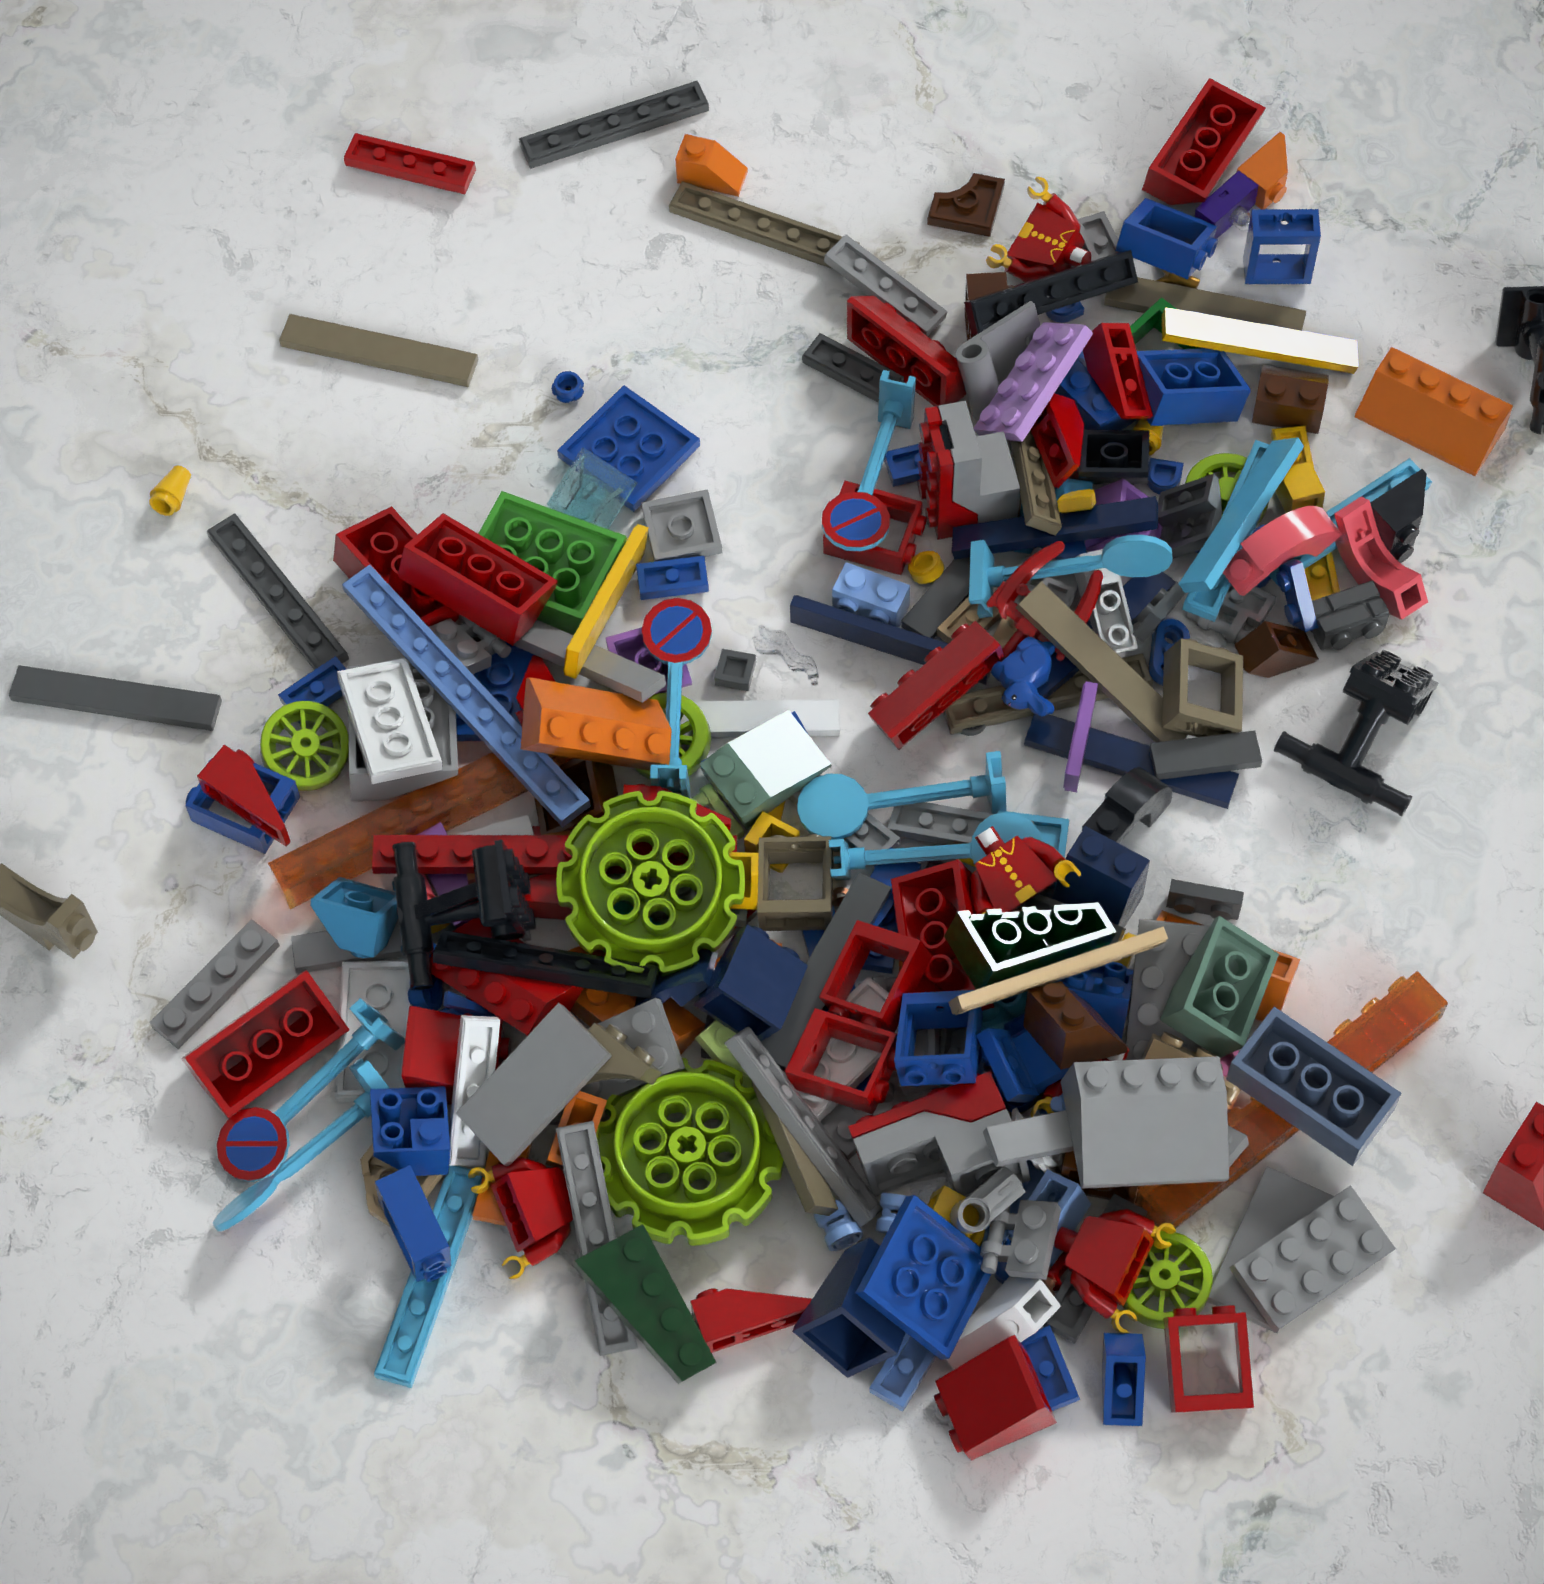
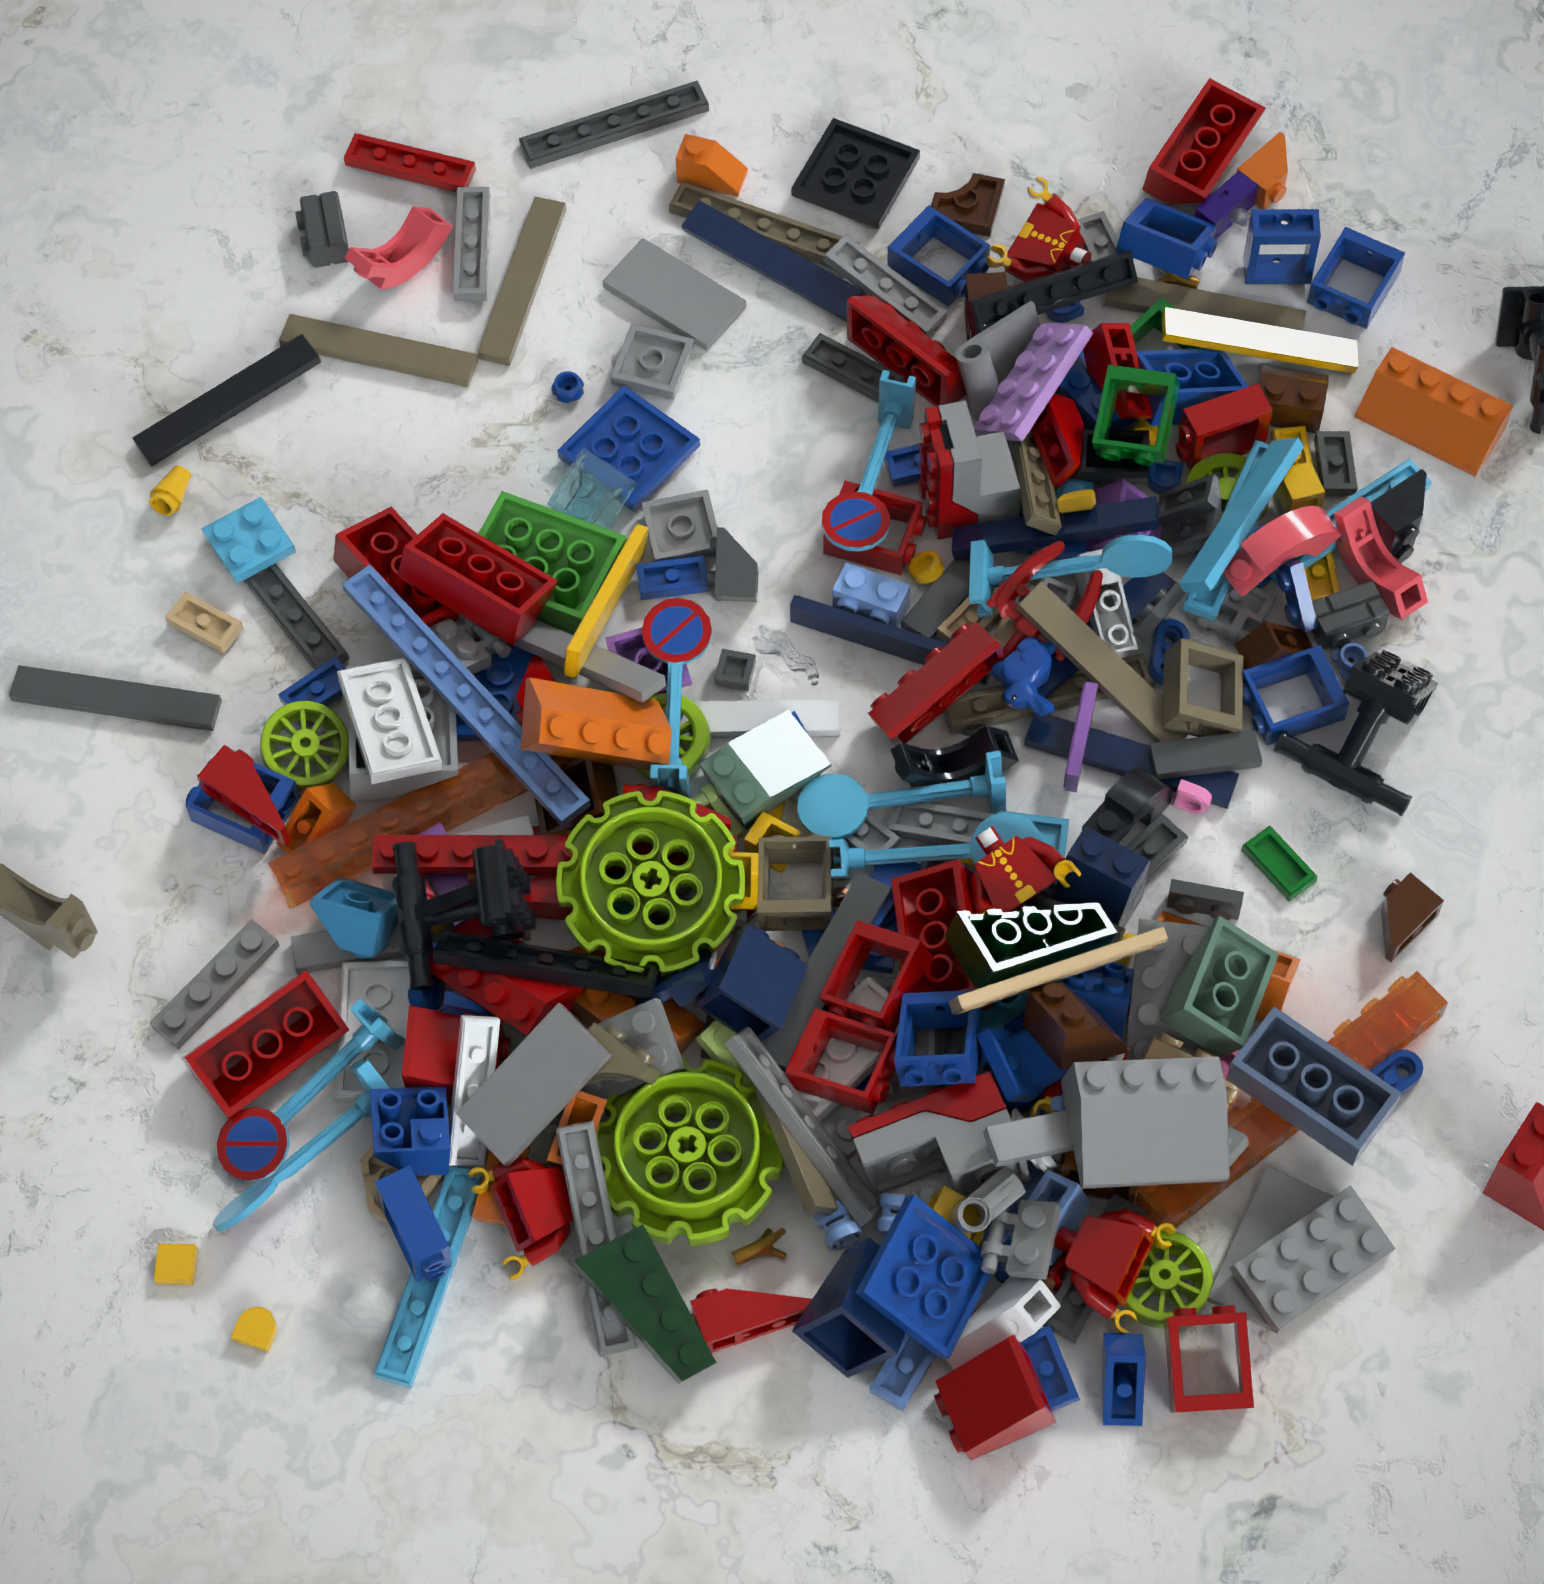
(176, 1264): none -> yellow tile
(204, 622): none -> tan plate
(226, 400): none -> black tile
(248, 540): none -> medium azure plate
(255, 1329): none -> yellow tile
(316, 814): none -> orange slope
(324, 229): none -> dark grey brick
(404, 253): none -> coral arch
(471, 244): none -> light grey plate
(522, 281): none -> dark tan tile
(652, 361): none -> light grey plate
(674, 294): none -> light grey tile
(734, 572): none -> dark grey slope
(760, 1247): none -> pearl gold bar
(770, 259): none -> dark blue tile
(855, 173): none -> black plate
(934, 224): none -> blue window
(953, 762): none -> black arch
(1142, 382): none -> green window
(1158, 842): none -> dark grey plate
(1191, 798): none -> bright pink tile
(1224, 425): none -> red window
(1279, 863): none -> green tile
(1309, 662): none -> blue window
(1335, 462): none -> dark grey plate
(1351, 650): none -> medium blue plate
(1354, 248): none -> blue window
(1400, 1059): none -> blue plate
(1406, 913): none -> reddish brown slope

